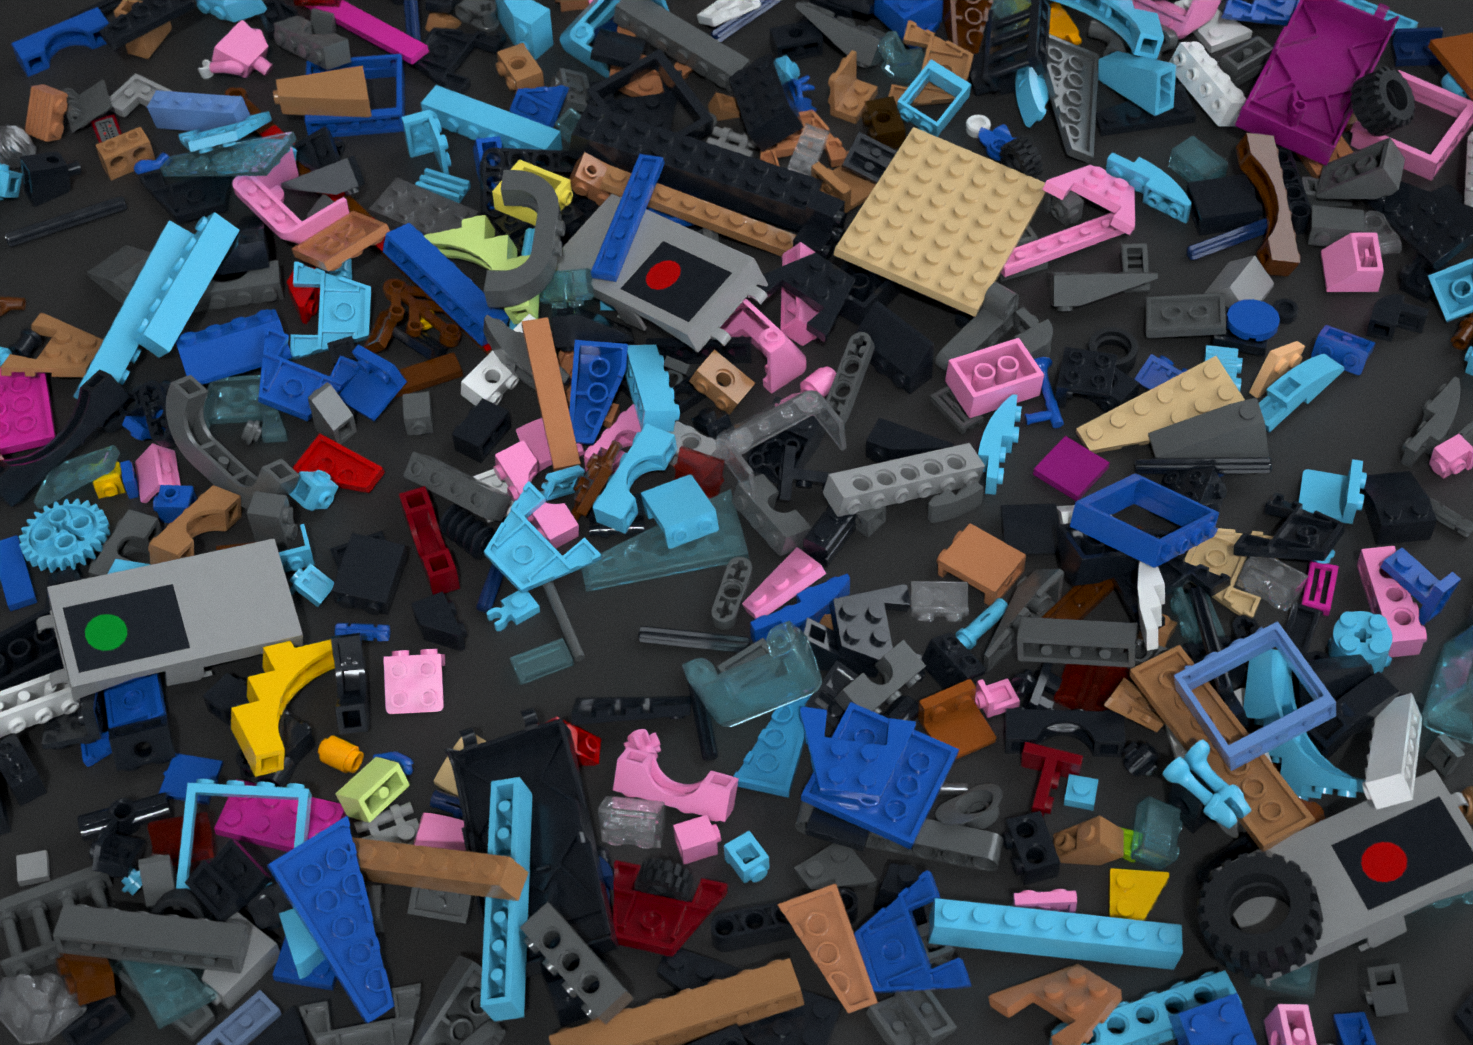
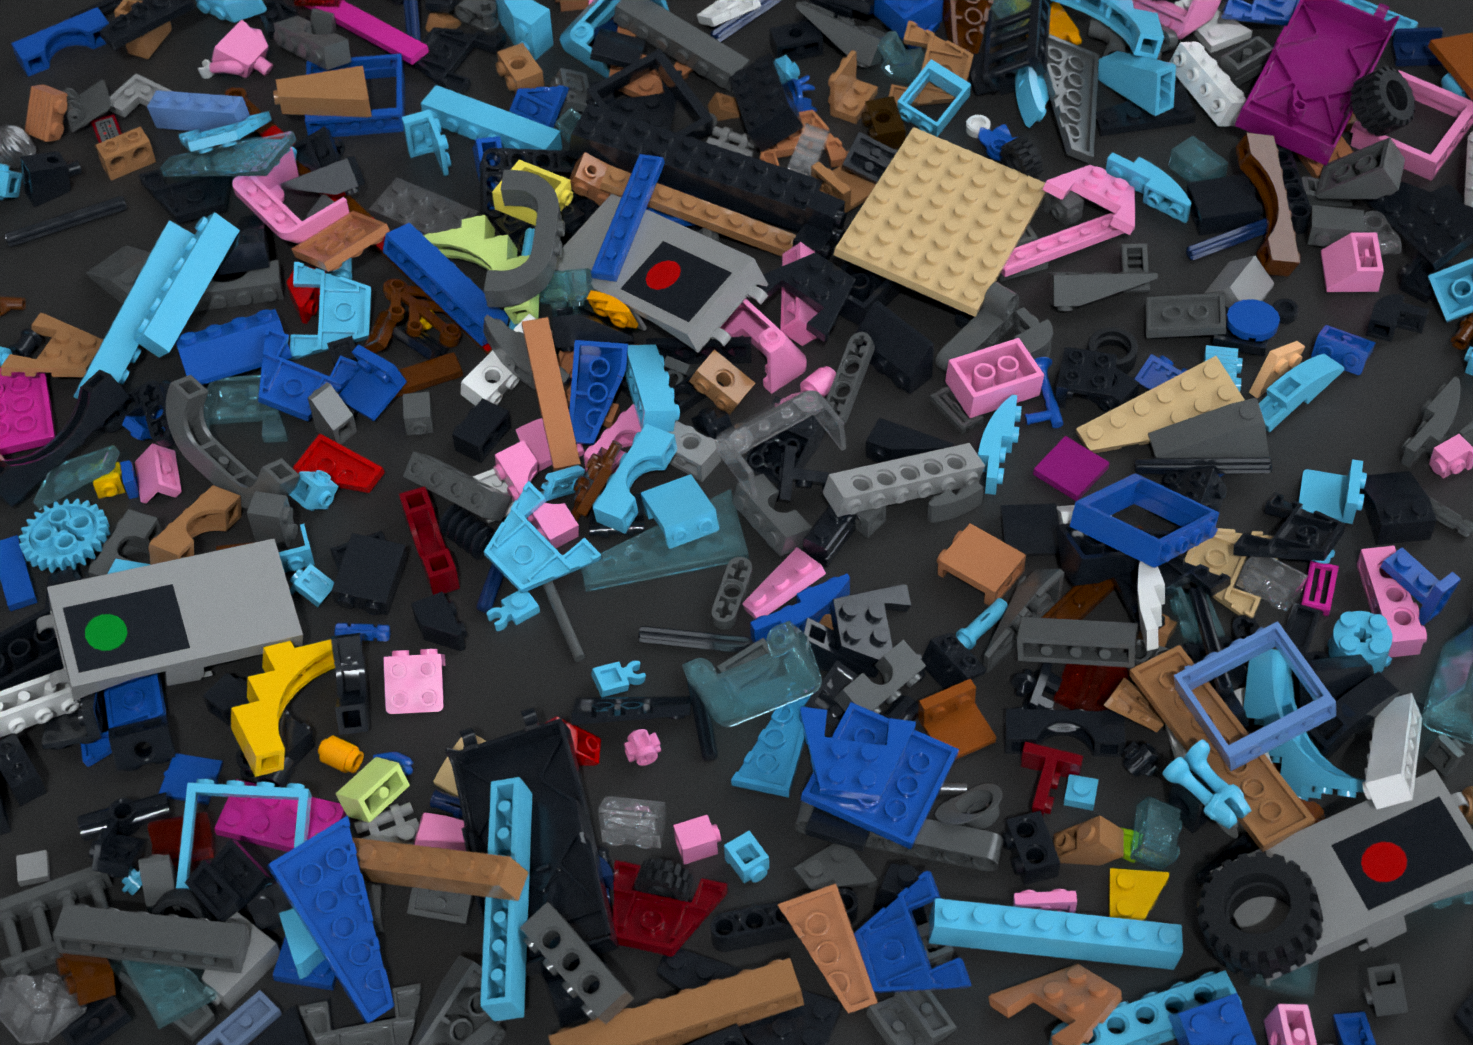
(149, 165): blue arm -> none
(173, 501): blue brick -> none
(251, 432): dark grey plate -> none
(444, 182): medium azure tile -> none
(541, 661): clear light blue tile -> none
(610, 306): none -> light orange slope
(614, 679): none -> medium azure plate
(641, 777): bright pink arch -> none
(704, 469): clear red piece -> none
(939, 600): clear bracket -> none
(995, 697): bright pink bracket -> none

